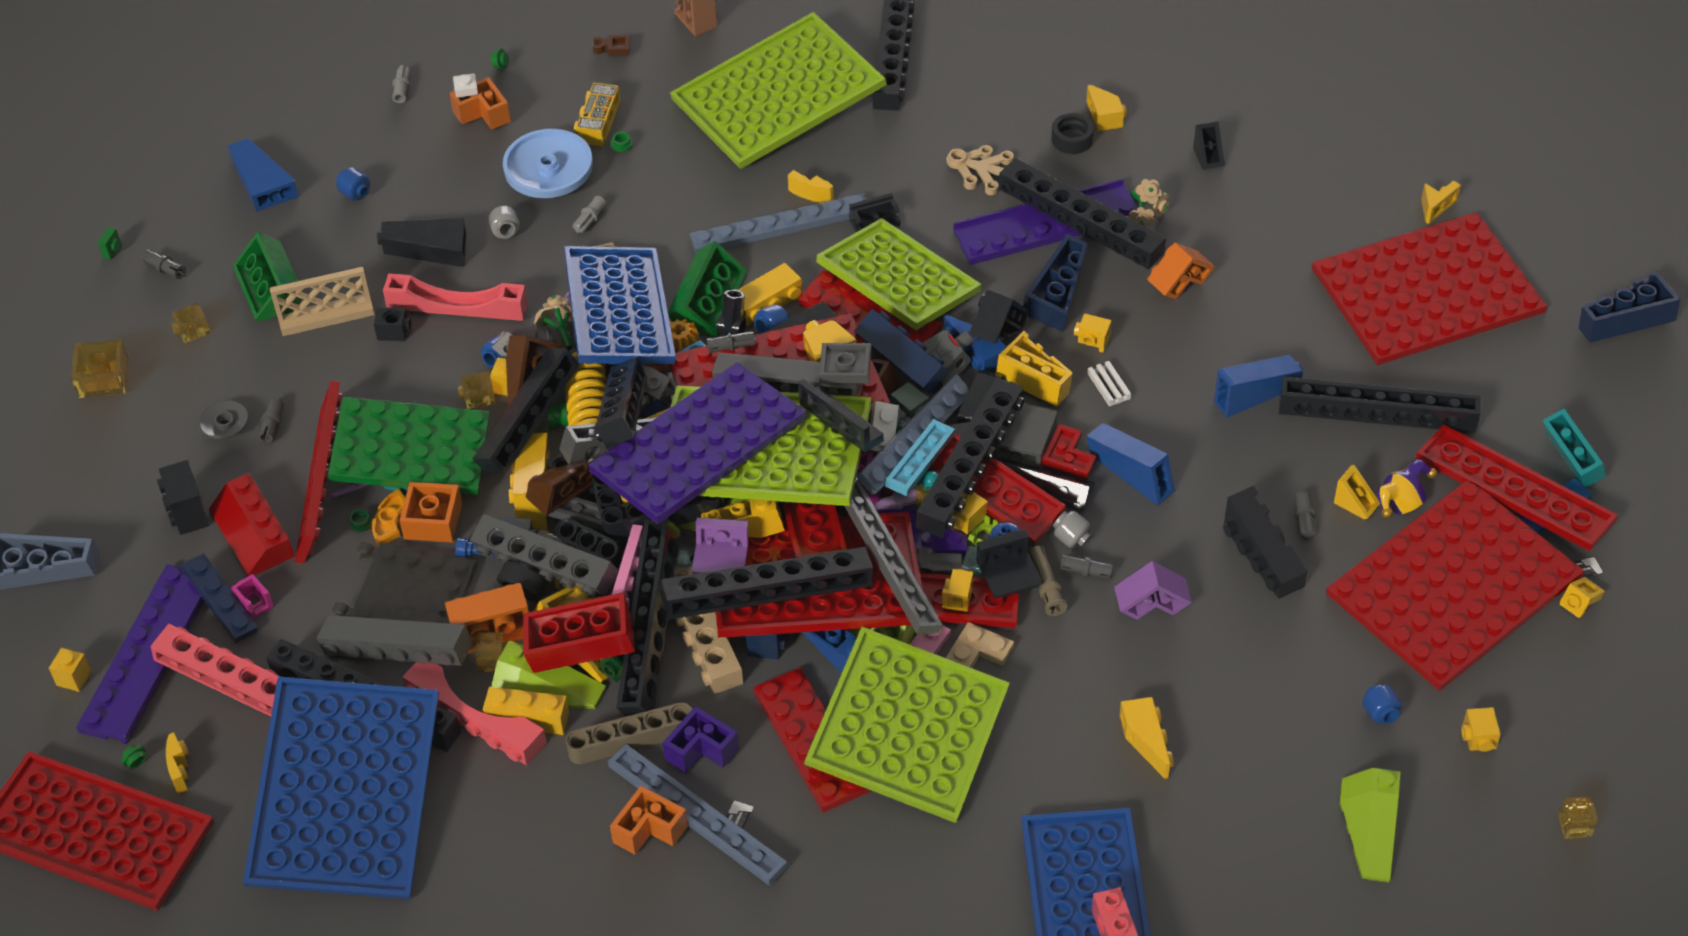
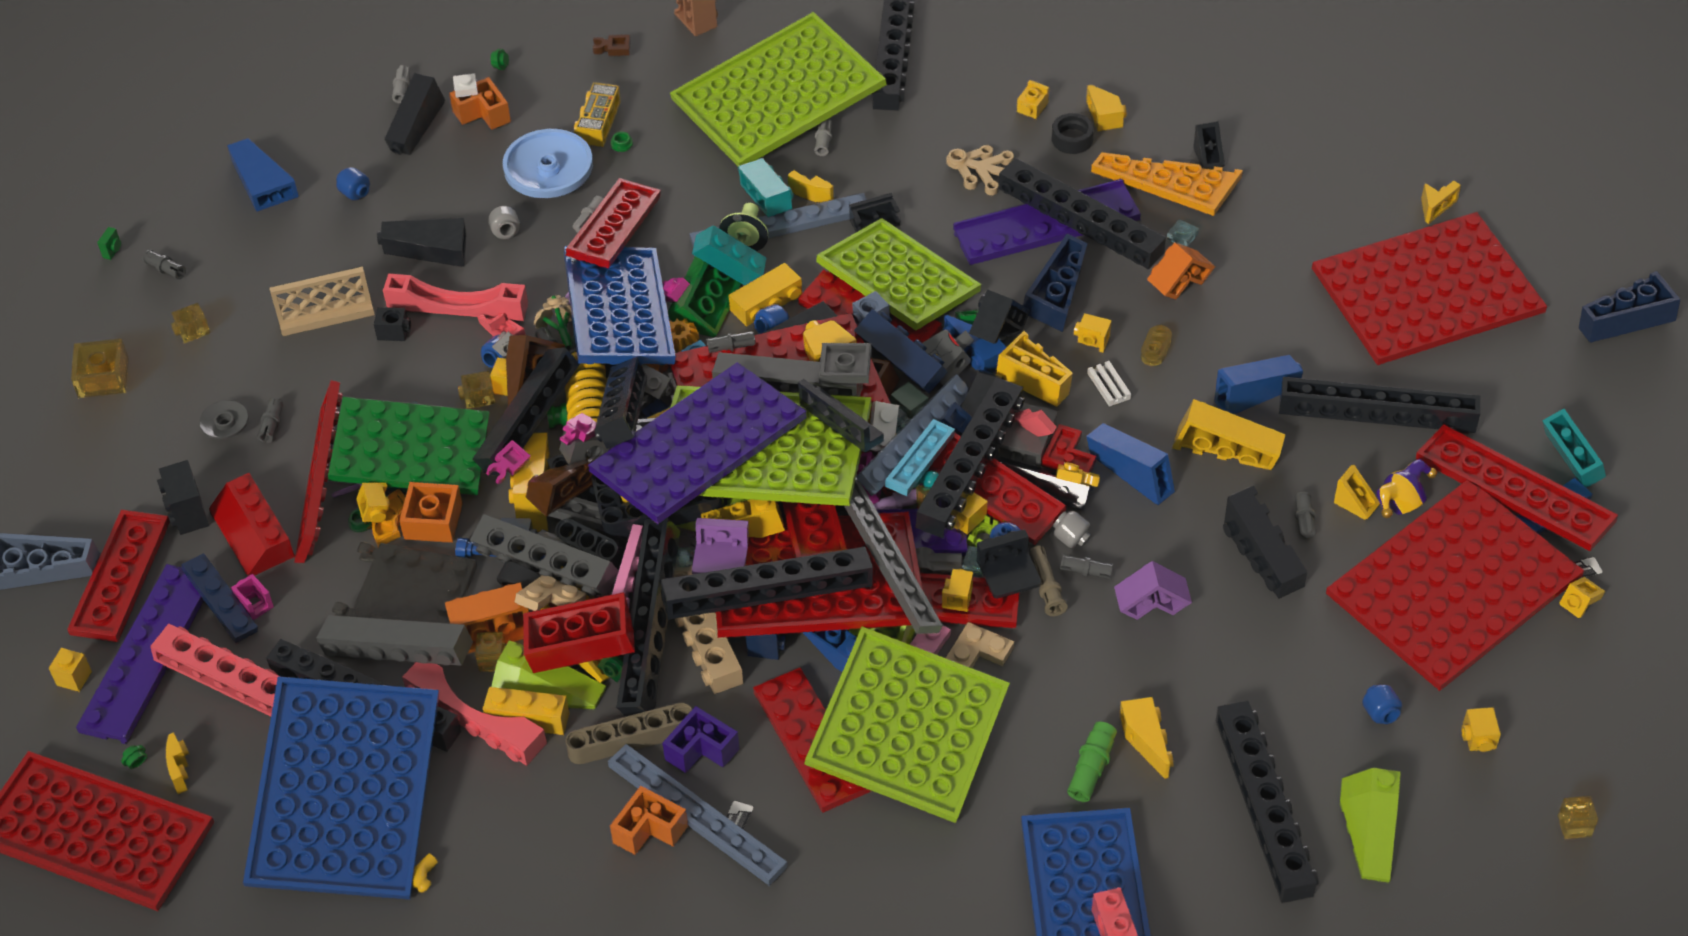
(118, 576): none -> red plate
(258, 269): green slope -> none
(373, 502): none -> yellow brick
(414, 114): none -> black slope
(420, 873): none -> yellow arm
(499, 324): none -> coral slope
(509, 459): none -> dark pink plate
(546, 591): none -> tan plate
(580, 428): none -> dark pink plate
(613, 223): none -> red plate
(674, 288): none -> dark pink plate
(729, 255): none -> teal brick
(732, 318): black piece -> none
(746, 227): none -> piece
(765, 187): none -> teal brick
(823, 137): none -> light grey axle
(866, 304): none -> sand blue brick
(956, 418): none -> dark blue plate
(966, 316): none -> green plate
(1033, 99): none -> yellow brick
(1035, 422): none -> coral slope
(1072, 473): none -> yellow plate
(1092, 760): none -> bright green piece
(1148, 193): tan plant -> none
(1158, 341): none -> clear yellow plate
(1171, 180): none -> light orange wing
(1182, 233): none -> clear light blue plate
(1228, 436): none -> yellow wedge
(1289, 883): none -> black brick

